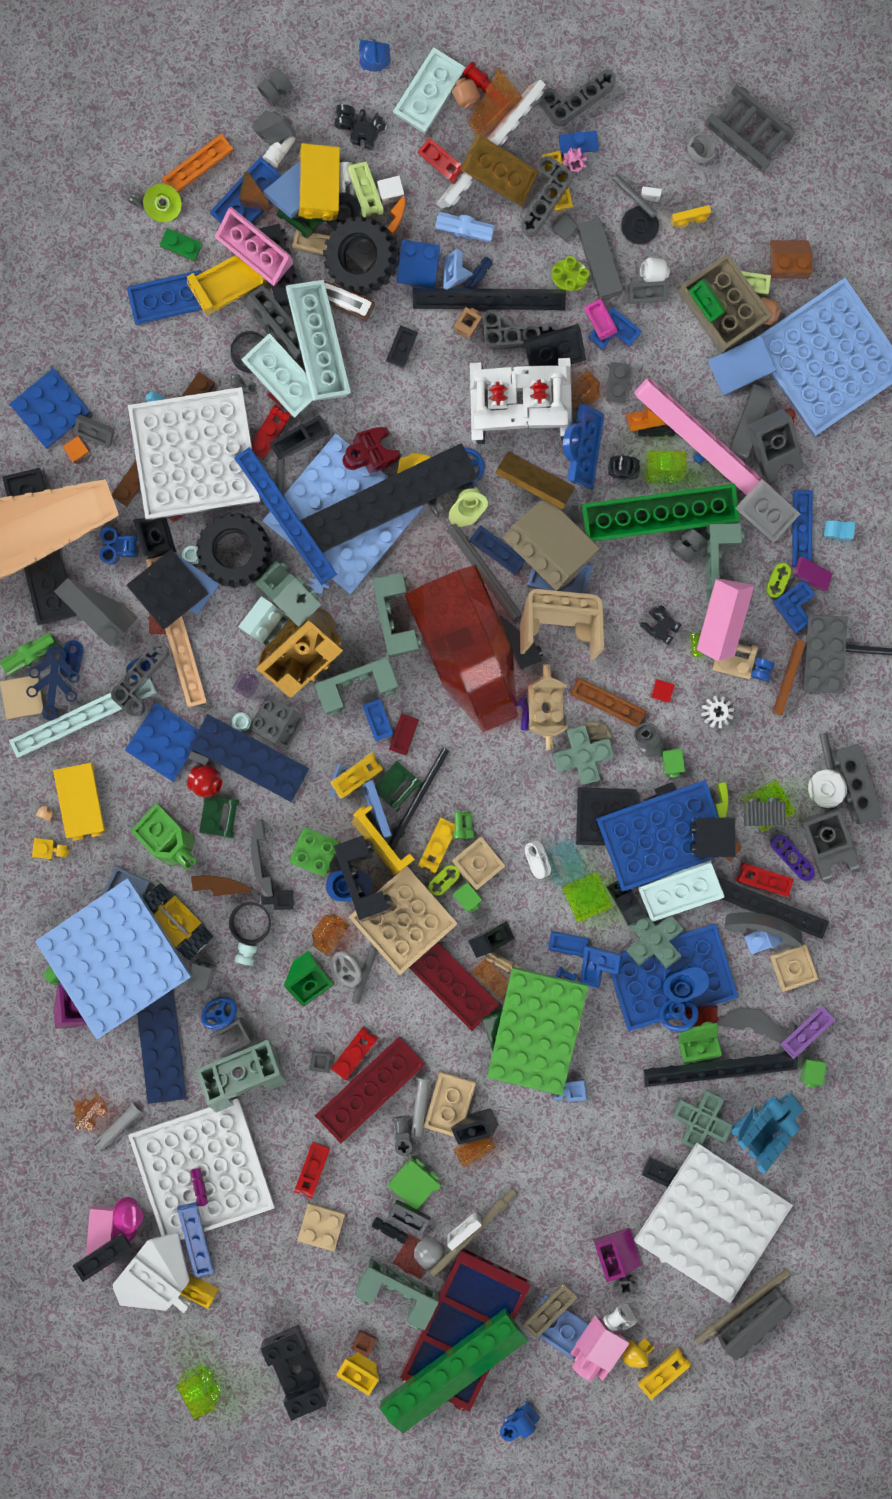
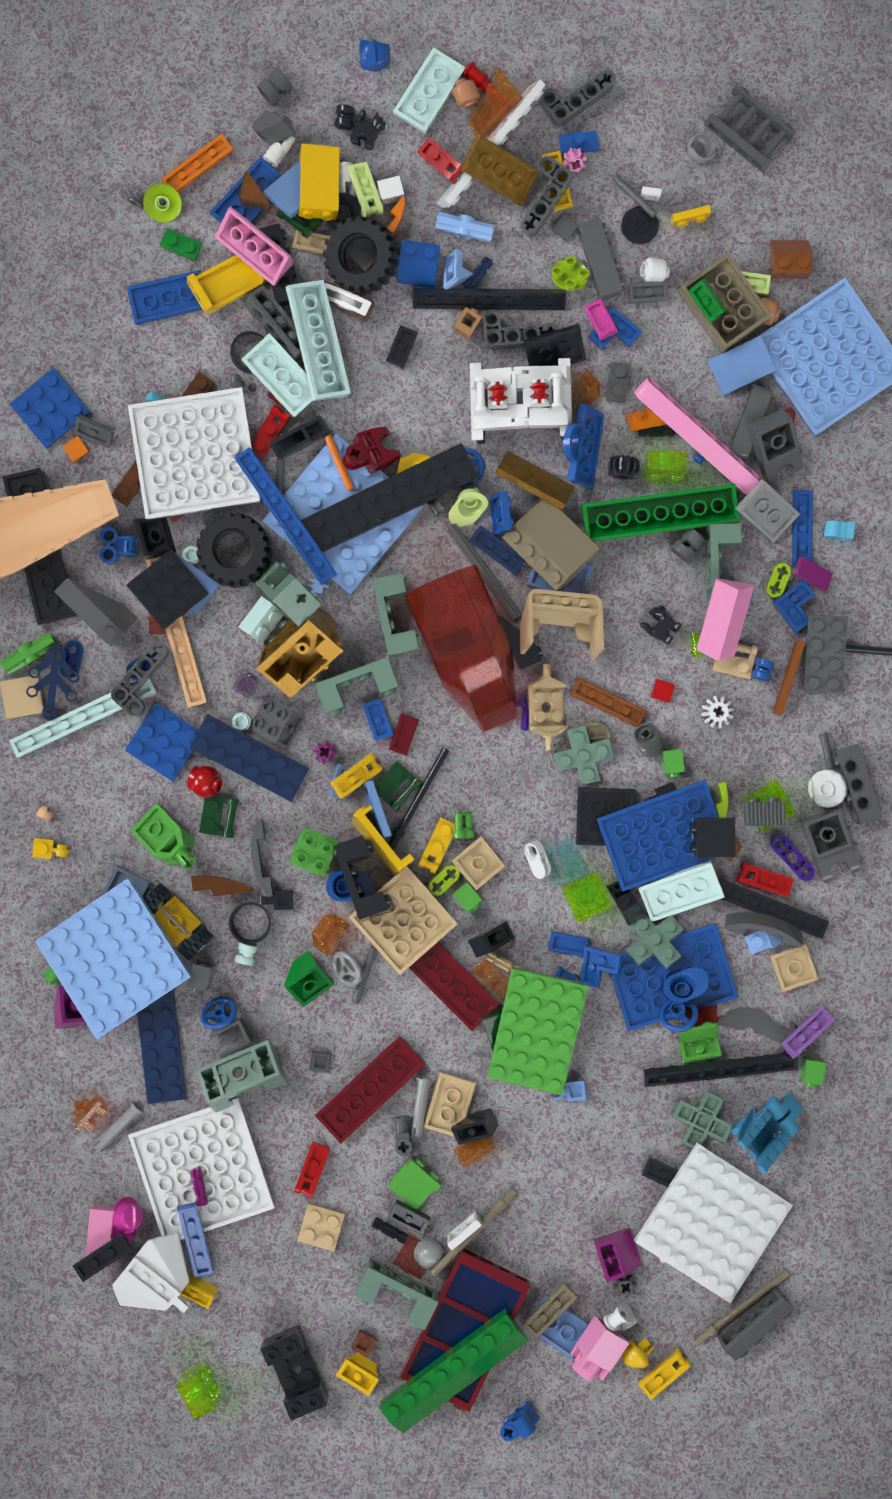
(79, 801): yellow panel -> none
(198, 759): dark grey plate -> none
(319, 751): none -> magenta gear
(338, 461): none -> orange bar
(353, 1053): red plate -> none
(500, 513): none -> blue plate

